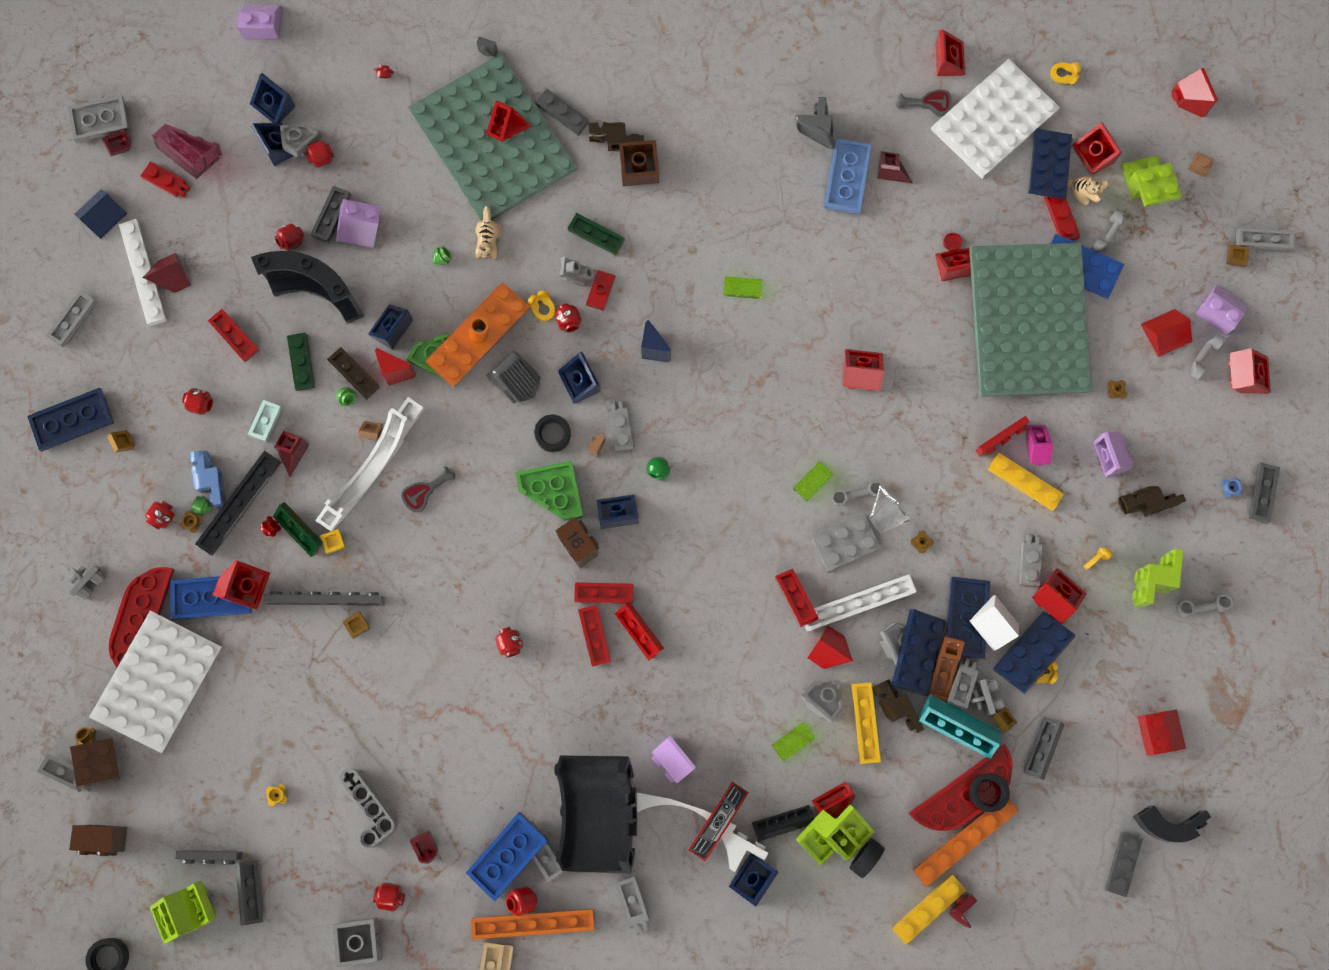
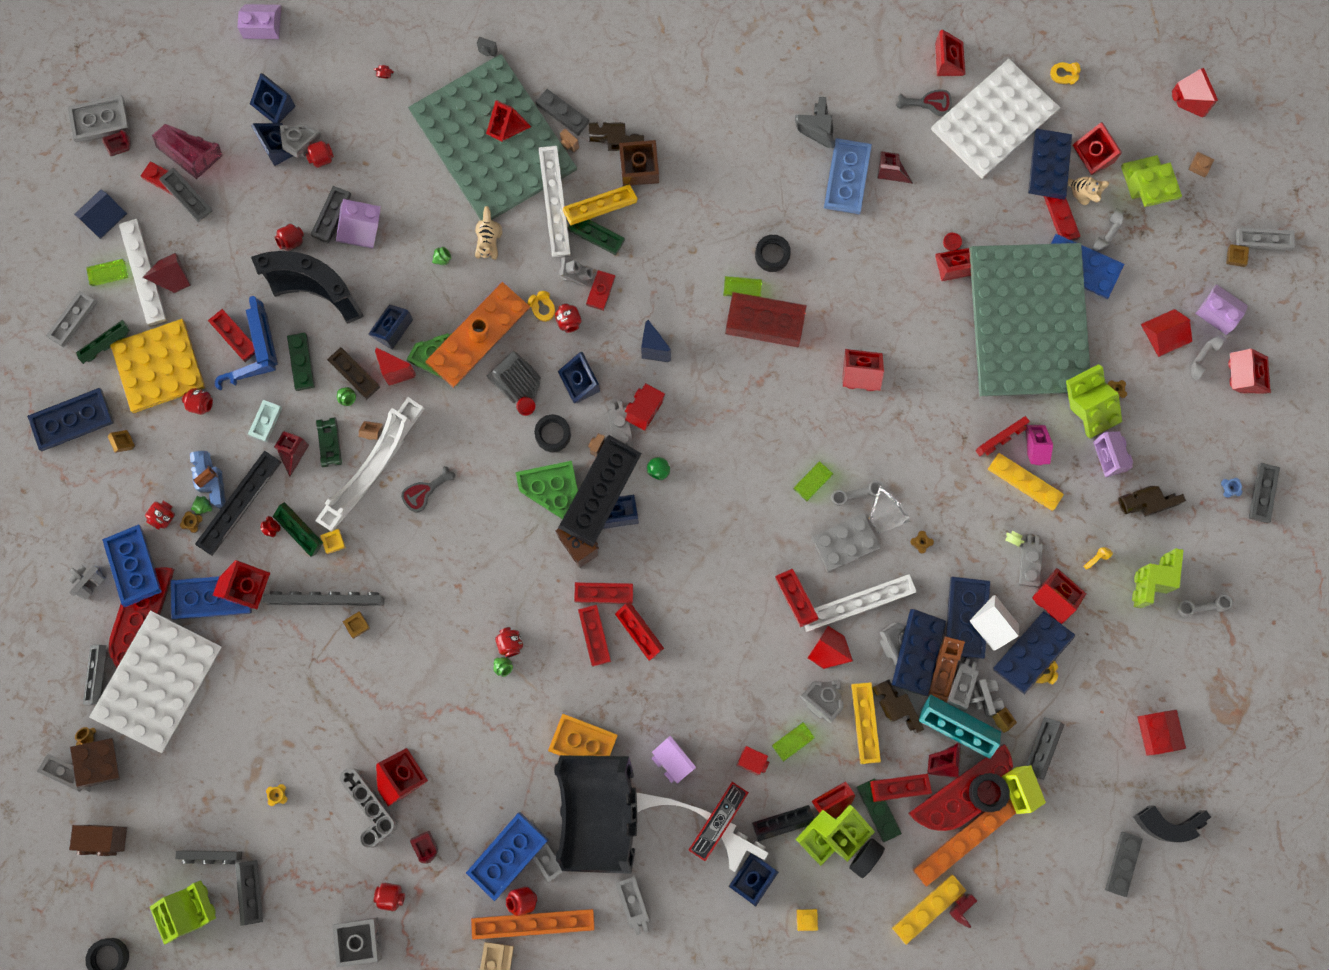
(95, 674): none -> dark grey plate
(103, 342): none -> dark green plate
(107, 272): none -> clear neon green tile
(131, 565): none -> blue plate
(157, 365): none -> yellow plate
(185, 194): none -> dark grey plate
(205, 477): none -> dark orange piece
(262, 345): none -> blue hinge
(329, 442): none -> dark green plate
(398, 777): none -> red slope
(502, 666): none -> bright green plate
(525, 406): none -> red piece
(554, 201): none -> white plate
(569, 141): none -> medium nougat plate
(581, 739): none -> light orange plate
(600, 204): none -> yellow plate
(600, 491): none -> black plate
(644, 407): none -> red brick
(753, 761): none -> red brick
(765, 319): none -> clear red brick
(772, 239): none -> black tyre
(807, 920): none -> yellow plate
(879, 813): none -> dark green plate
(900, 787): none -> red plate
(945, 762): none -> dark red slope
(1014, 538): none -> yellowish green plate
(1024, 789): none -> neon yellow brick
(1094, 401): none -> lime bracket

